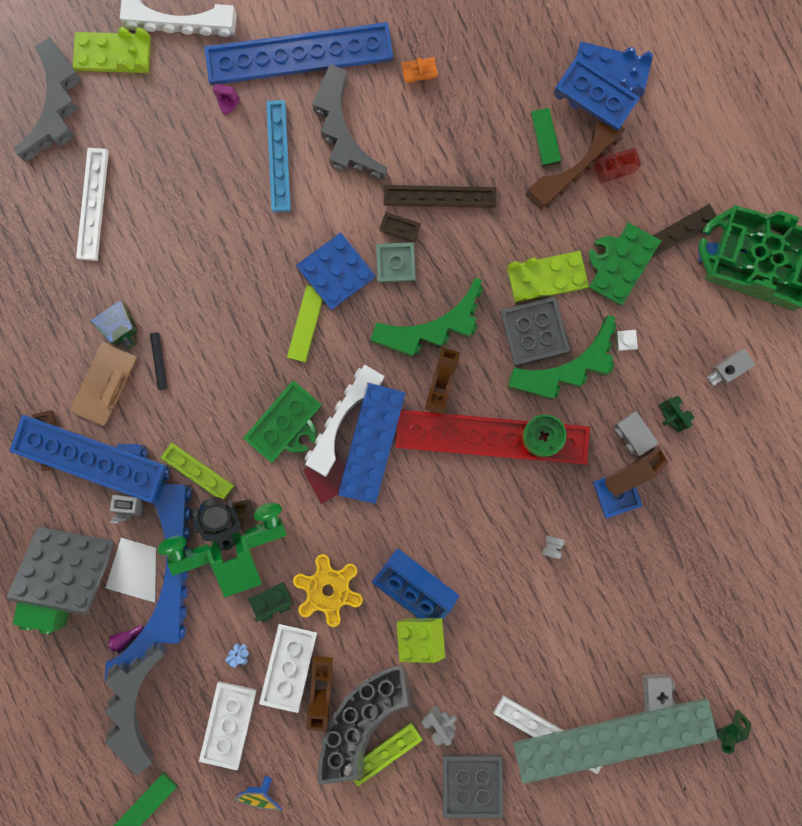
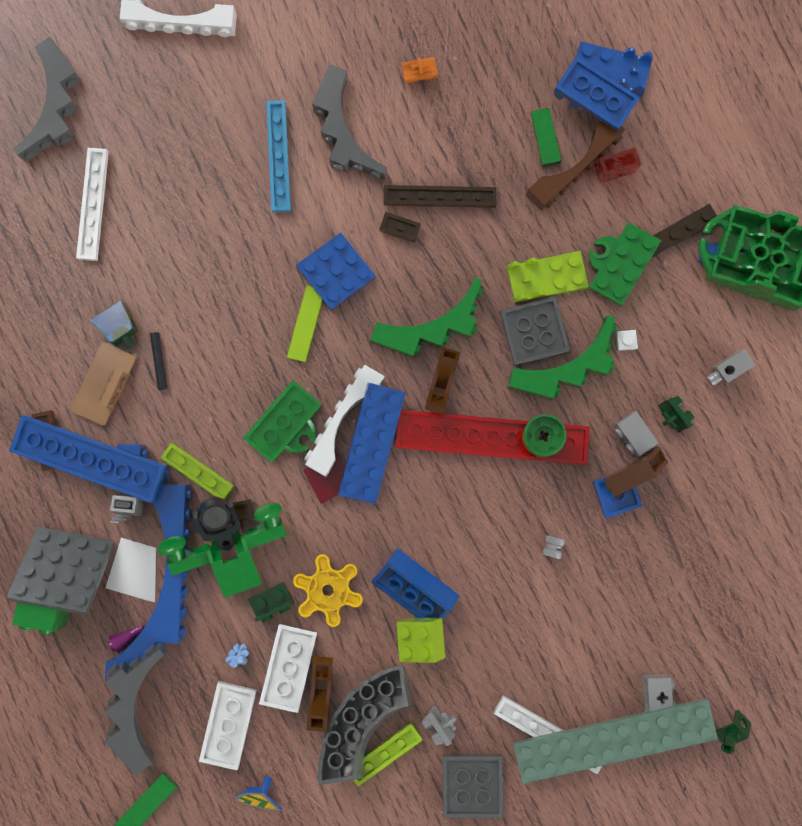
(112, 51): lime hinge -> none
(226, 98): magenta tile -> none
(298, 53): blue plate -> none
(395, 262): sand green plate -> none

